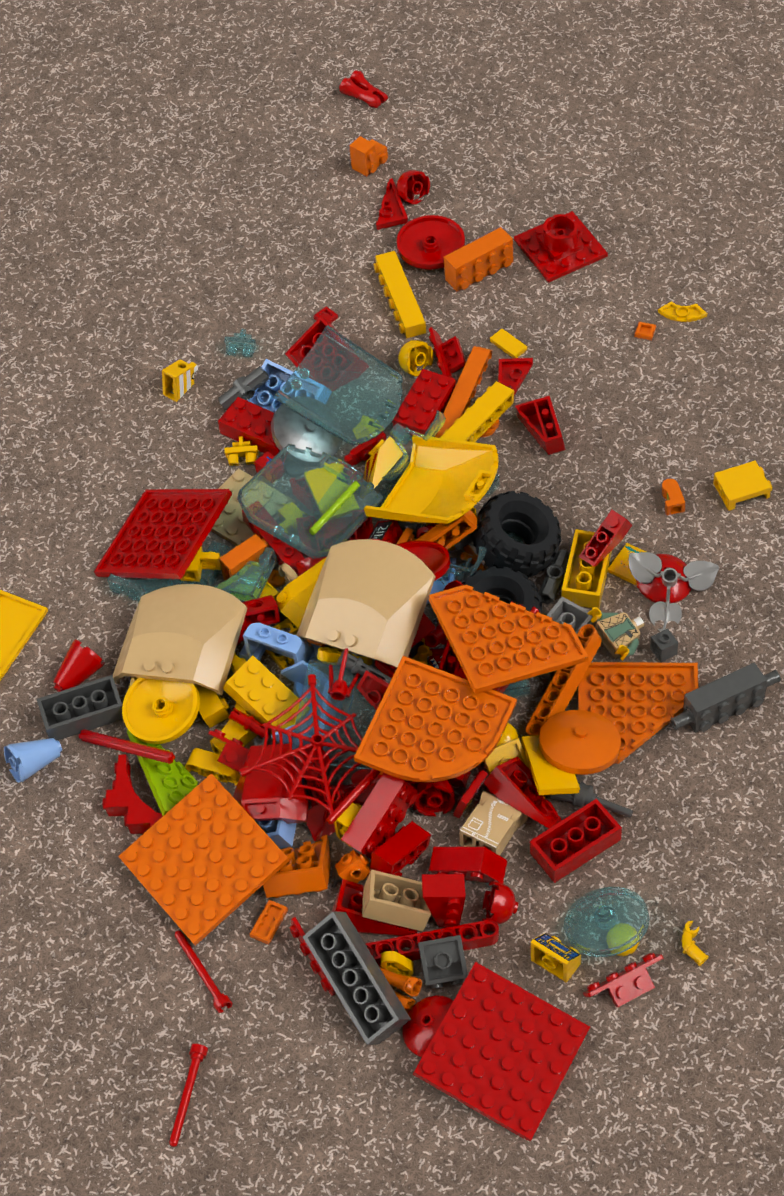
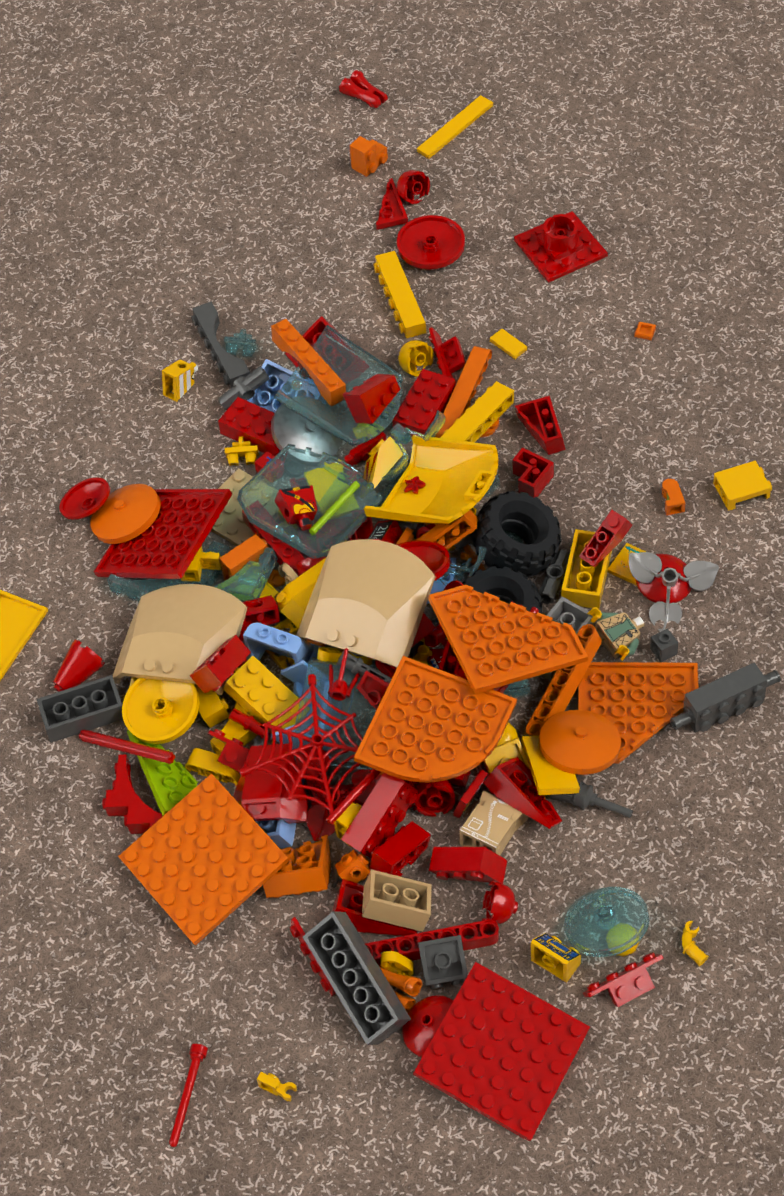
(31, 756): light blue cone -> none
(85, 498): none -> red dish
(126, 514): none -> orange dish
(208, 321): none -> dark grey arch
(220, 1000): red piece -> none
(221, 665): none -> red wedge
(268, 922): orange plate -> none
(272, 1084): none -> yellow plate
(297, 505): none -> torso
(325, 379): none -> orange arch
(326, 313): red tile -> none
(371, 398): none -> red wedge
(414, 485): none -> red plant
(444, 897): red wedge -> none
(454, 127): none -> yellow tile
(478, 259): orange brick -> none
(513, 371): red wing -> none
(533, 471): none -> red brick
(575, 840): red brick -> none
(682, 313): yellow tile -> none

